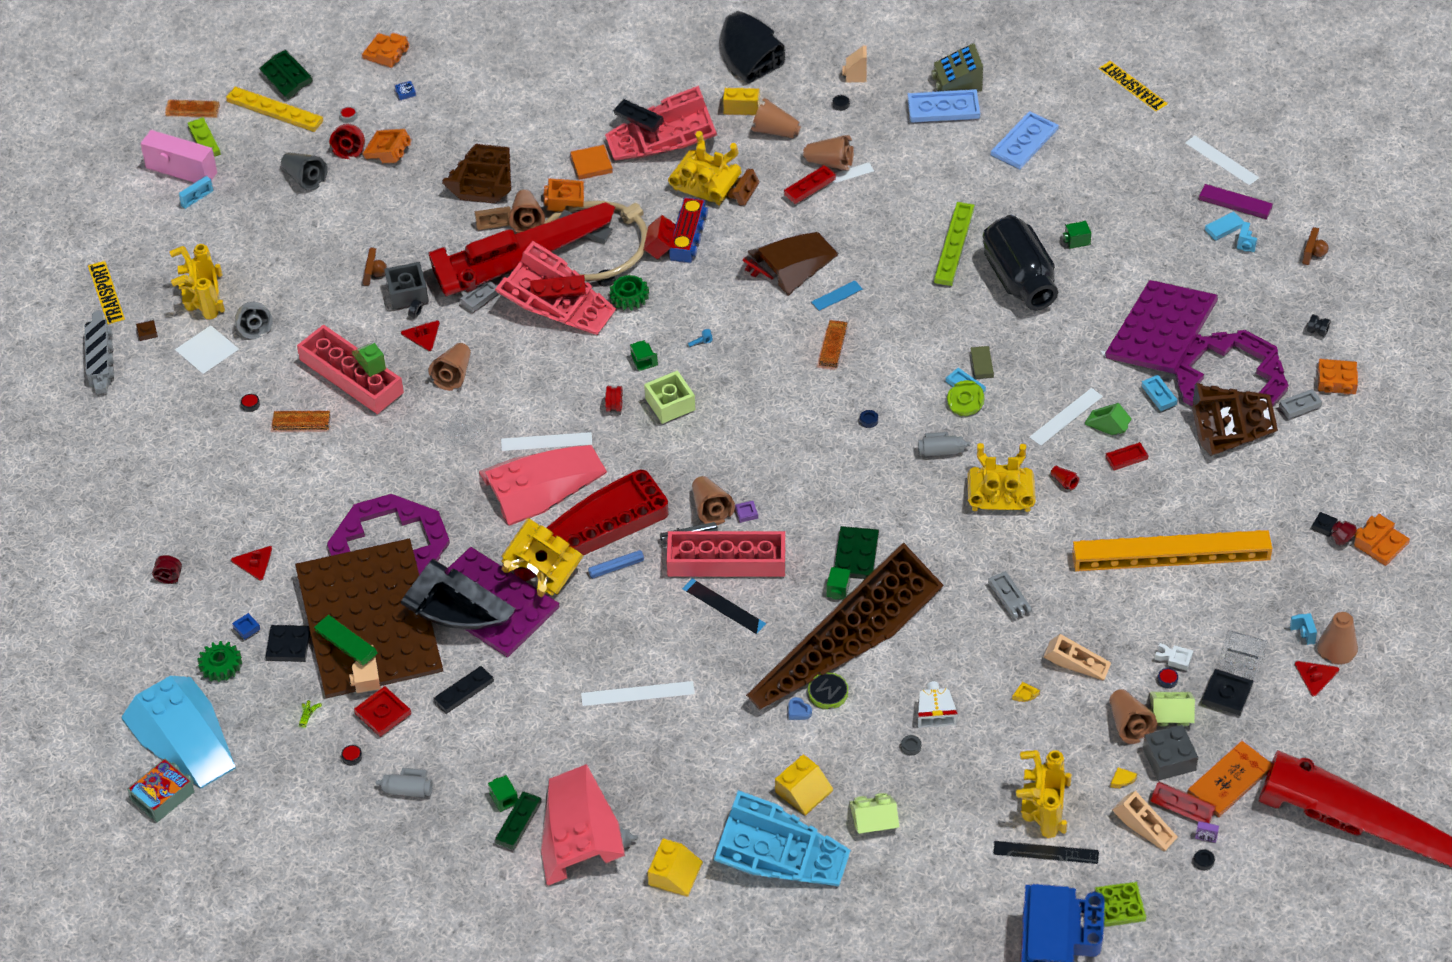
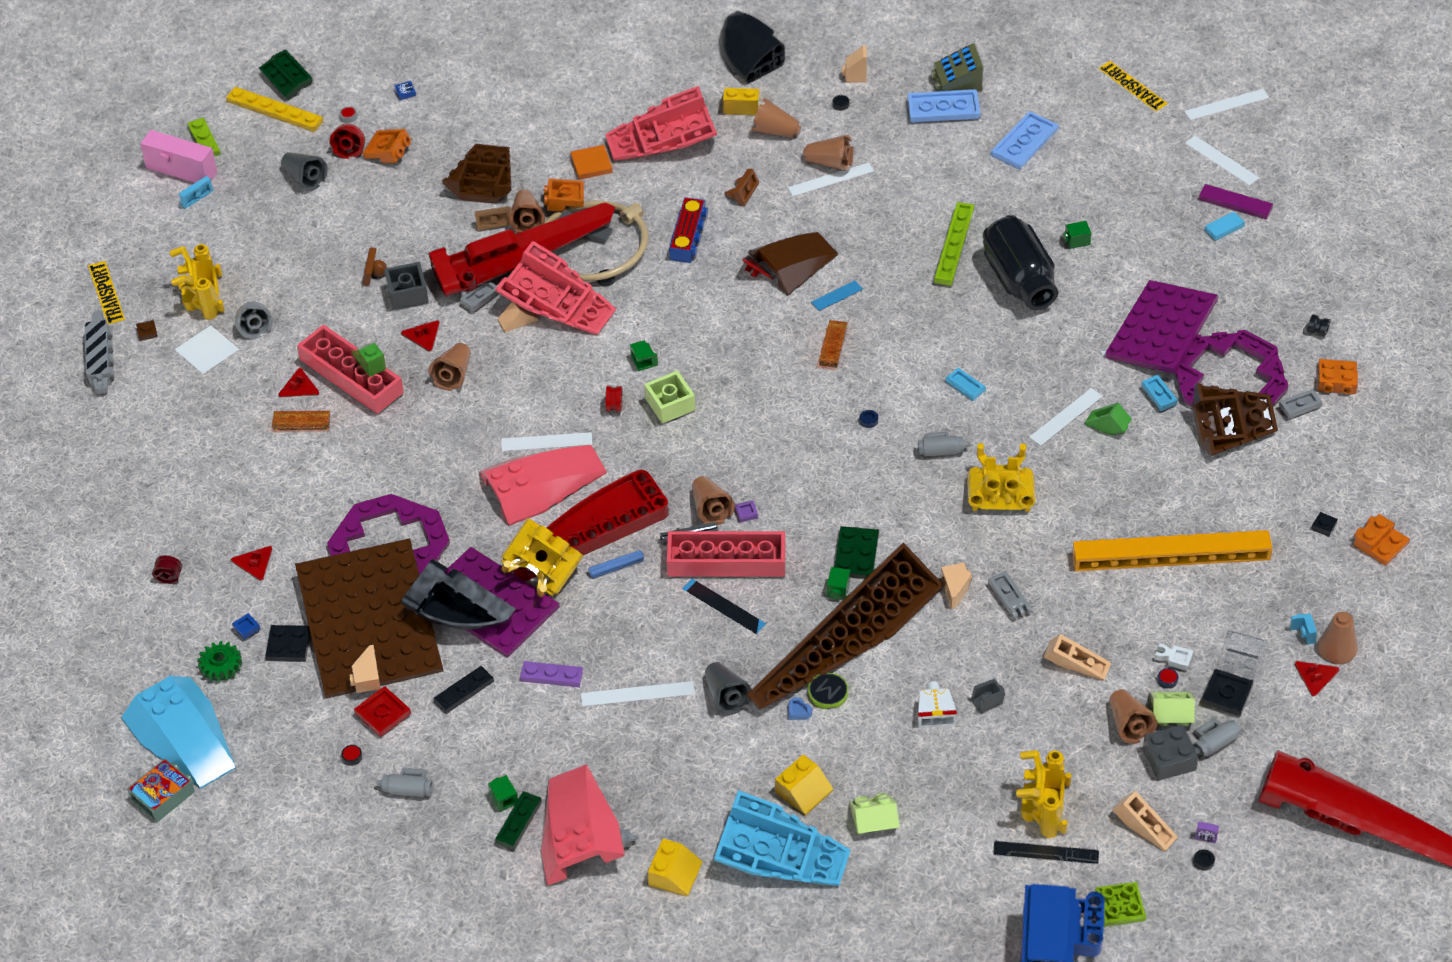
(192, 108): clear orange plate -> none
(250, 402): tile -> none
(299, 385): none -> red piece
(307, 711): clear neon green bar -> none
(345, 640): green tile -> none
(386, 49): orange plate -> none
(415, 308): black tile -> none
(515, 317): none -> light nougat slope
(551, 674): none -> medium lavender plate
(558, 286): red plate -> none
(629, 292): green gear -> none
(638, 115): black plate -> none
(659, 236): red brick -> none
(704, 174): yellow piece -> none
(706, 338): dark azure hand -> none
(727, 689): none -> dark grey cone
(809, 184): red plate -> none
(911, 745): dark grey tile -> none
(955, 582): none -> light nougat slope
(965, 398): lime tile -> none
(982, 362): olive tile -> none
(987, 695): none -> dark grey window
(1024, 692): yellow tile -> none
(1065, 477): red cone -> none
(1122, 778): yellow tile -> none
(1127, 456): red tile -> none
(1183, 803): red plate -> none
(1216, 738): none -> light grey piece
(1226, 104): none -> white sticker
(1231, 777): orange tile -> none
(1245, 241): medium azure bracket -> none
(1314, 247): dark orange tile -> none
(1343, 532): dark red cone -> none

